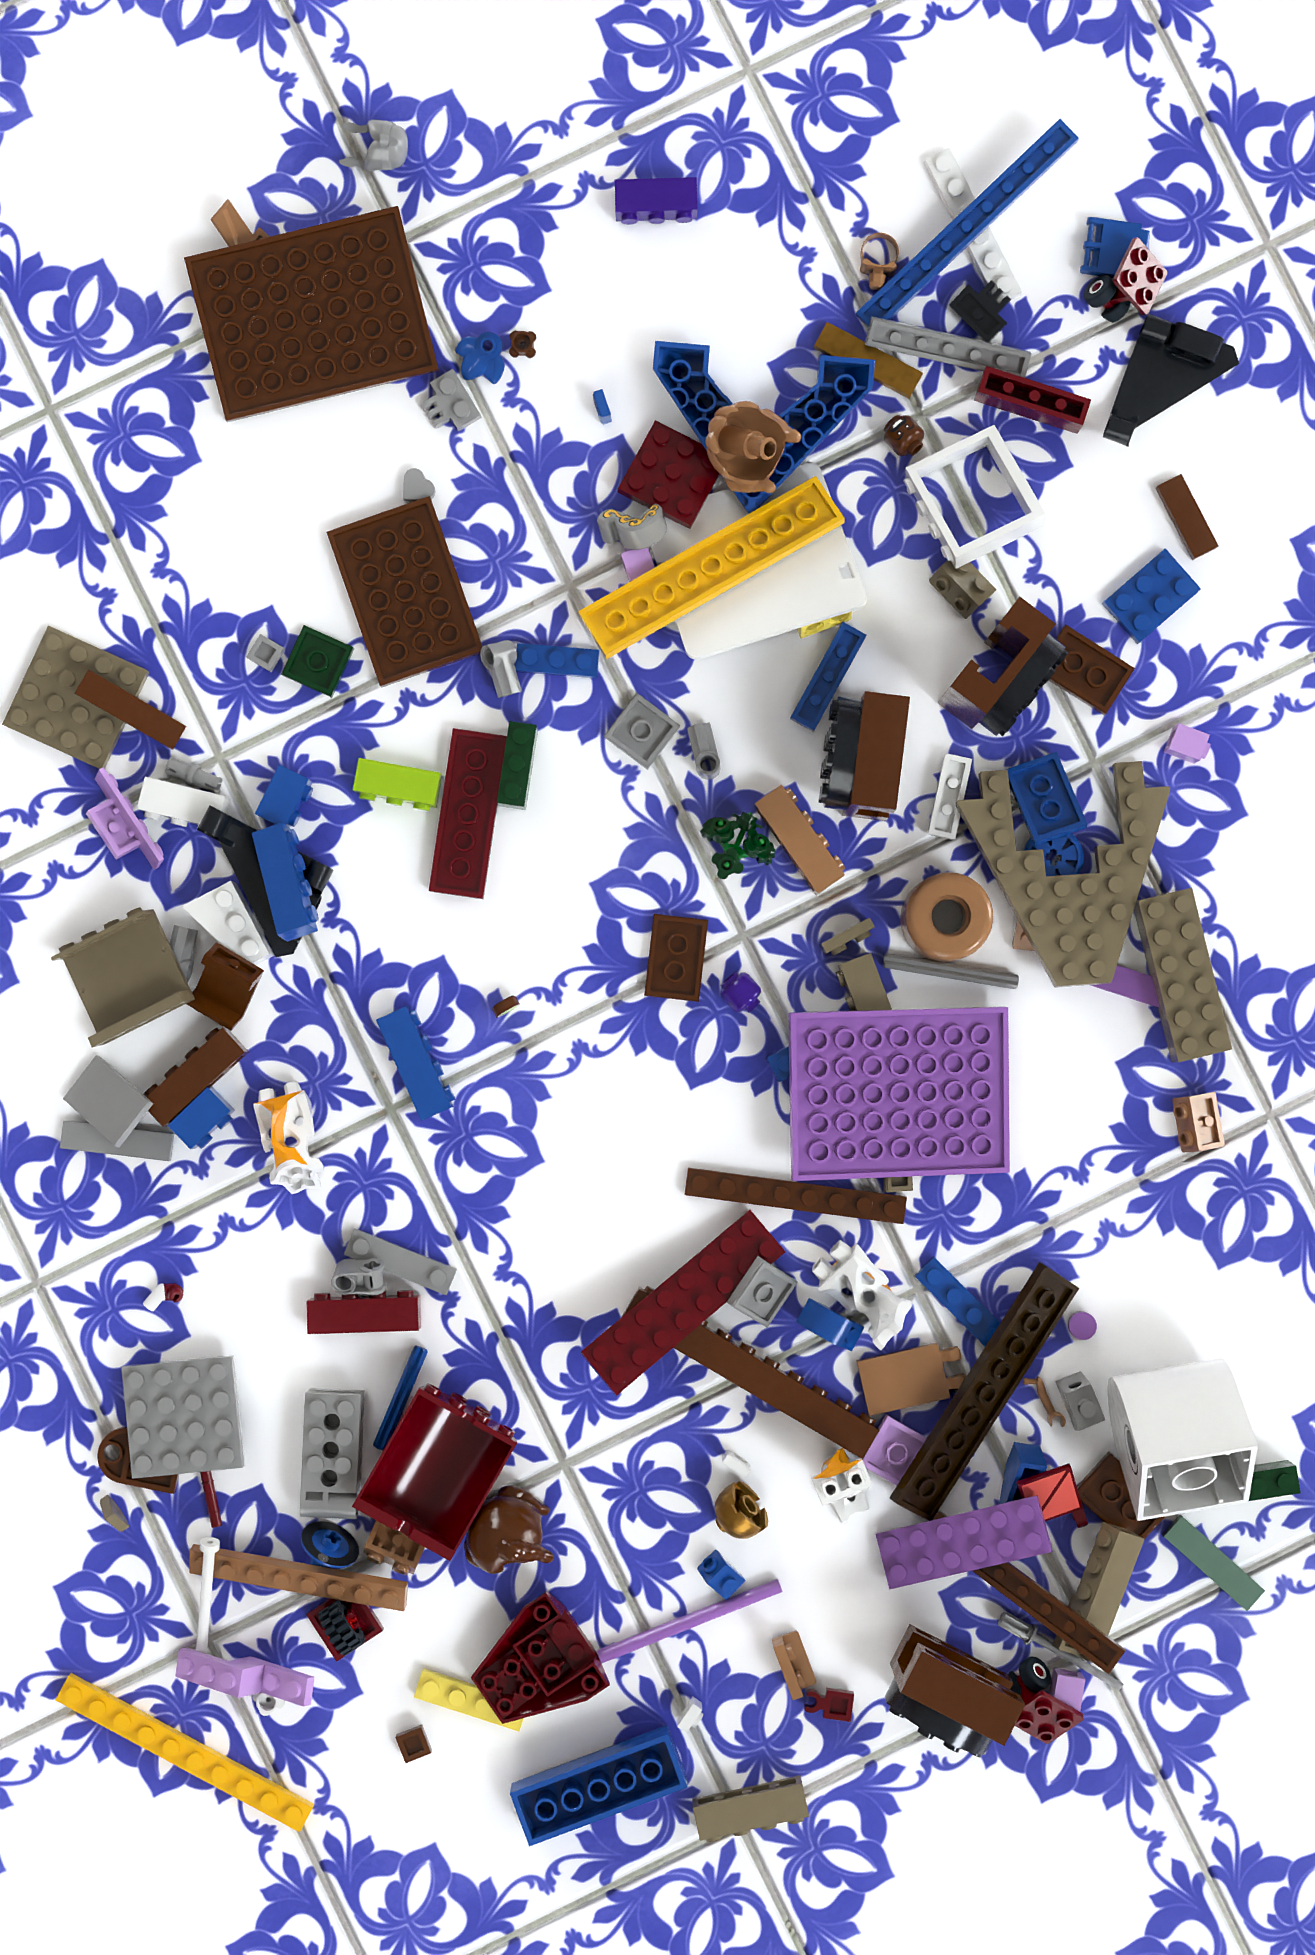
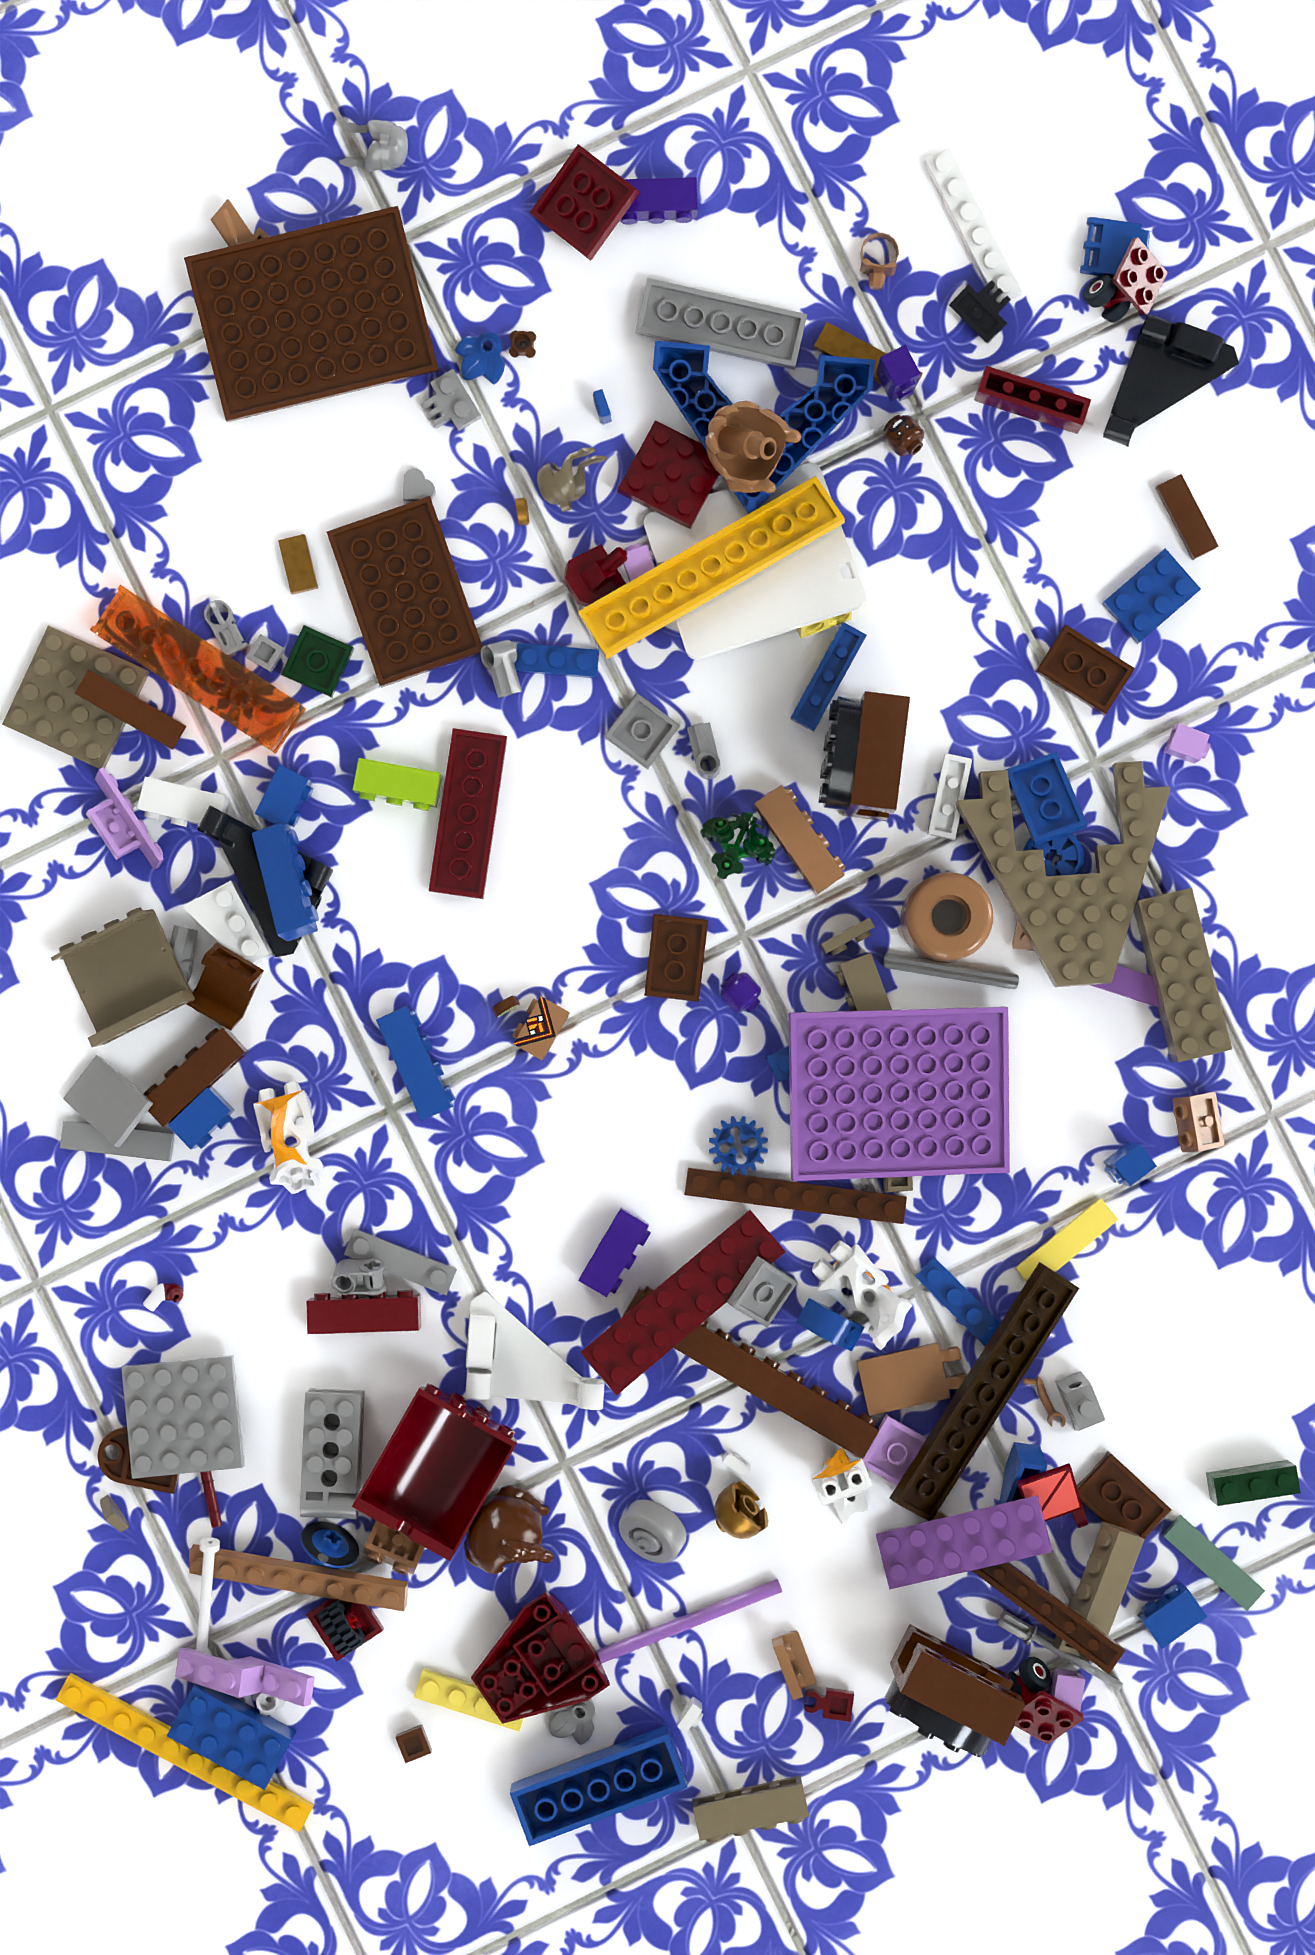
(193, 775): light grey pin -> none
(198, 669): none -> clear orange tile
(227, 631): none -> light grey piece
(231, 1734): none -> blue brick
(298, 564): none -> pearl gold tile
(400, 1397): blue axle -> none
(514, 1363): none -> white panel
(517, 765): dark green brick -> none
(522, 511): none -> pearl gold tile
(540, 1028): none -> brick
(559, 485): none -> dark tan hair
(570, 1721): none -> light grey plate
(584, 202): none -> dark red plate
(594, 574): none -> dark red piece
(615, 1253): none -> dark purple brick
(632, 531): light grey animal -> none
(652, 1531): none -> light grey wheel
(720, 1574): blue bracket -> none
(721, 321): none -> light grey plate
(747, 1132): none -> blue gear
(898, 373): none -> dark purple brick
(945, 347): light grey tile -> none
(962, 587): dark tan bracket -> none
(970, 223): blue plate -> none
(989, 438): white window -> none
(1035, 655): reddish brown piece -> none
(1070, 1239): none -> light yellow tile
(1082, 1325): medium lavender tile -> none
(1129, 1164): none -> blue brick
(1171, 1615): none -> blue brick
(1182, 1438): white brick -> none

